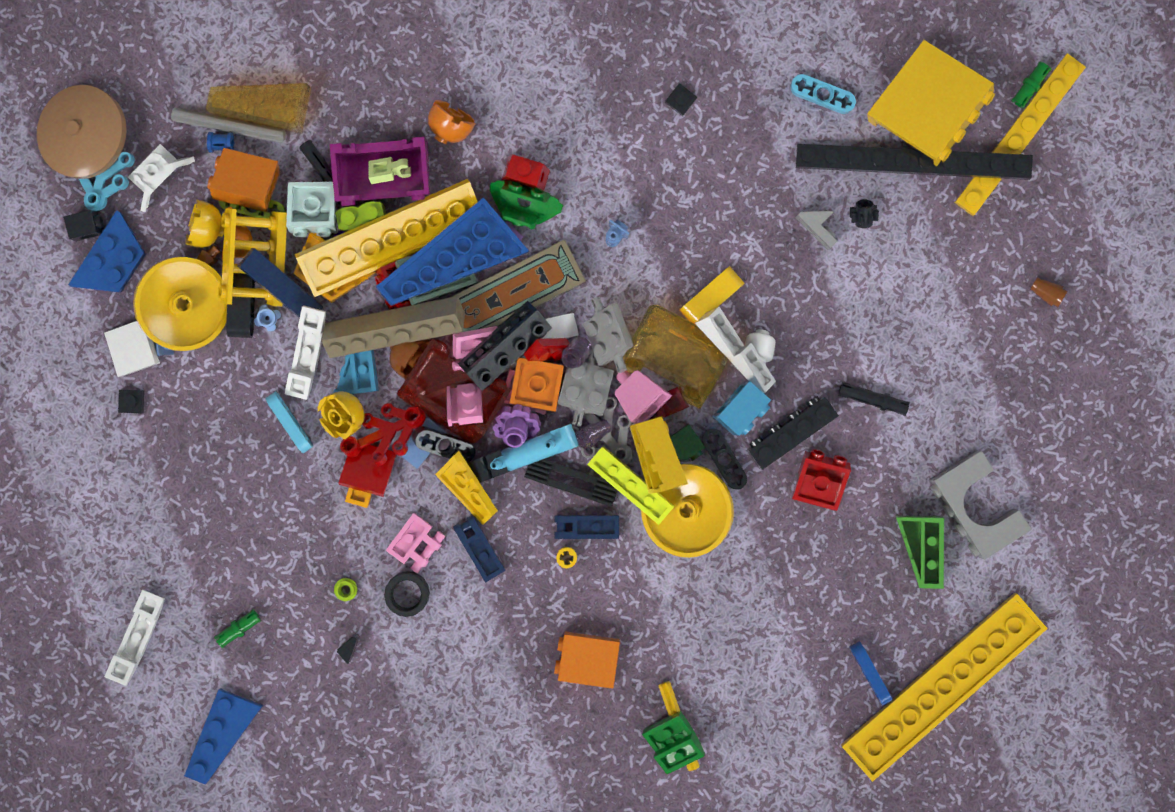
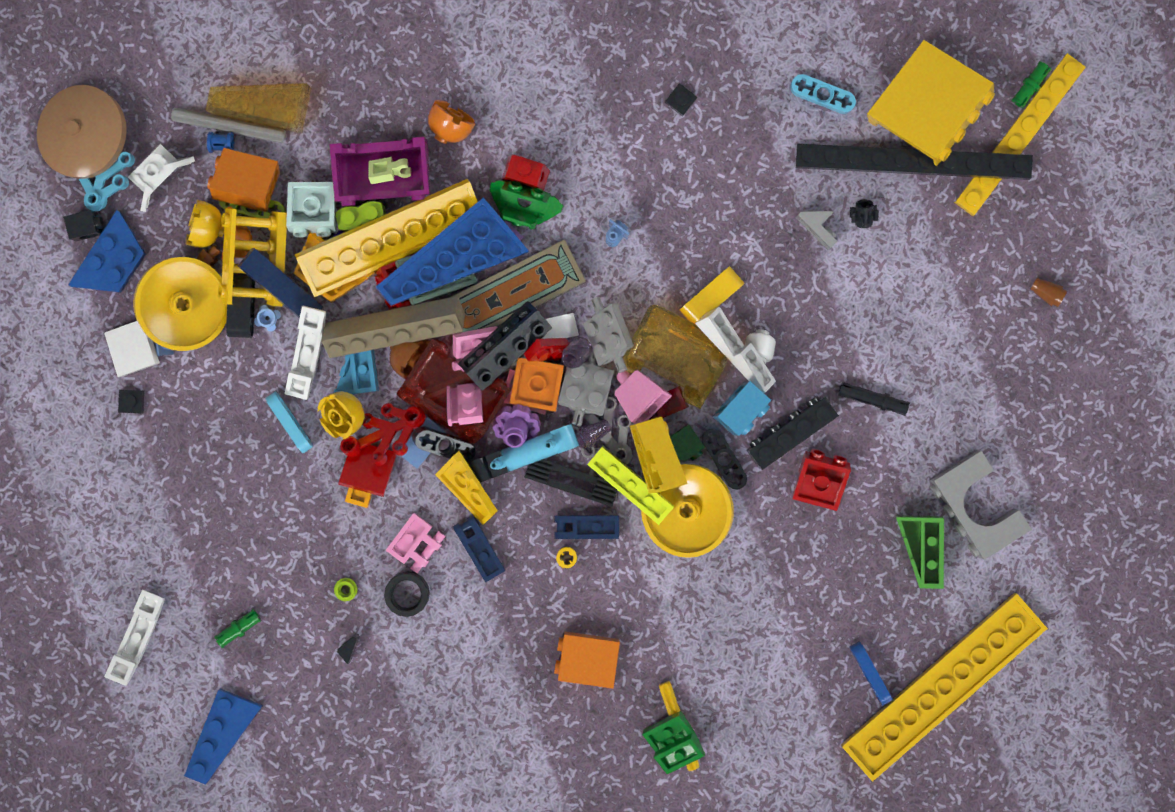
(317, 161): black pin -> none

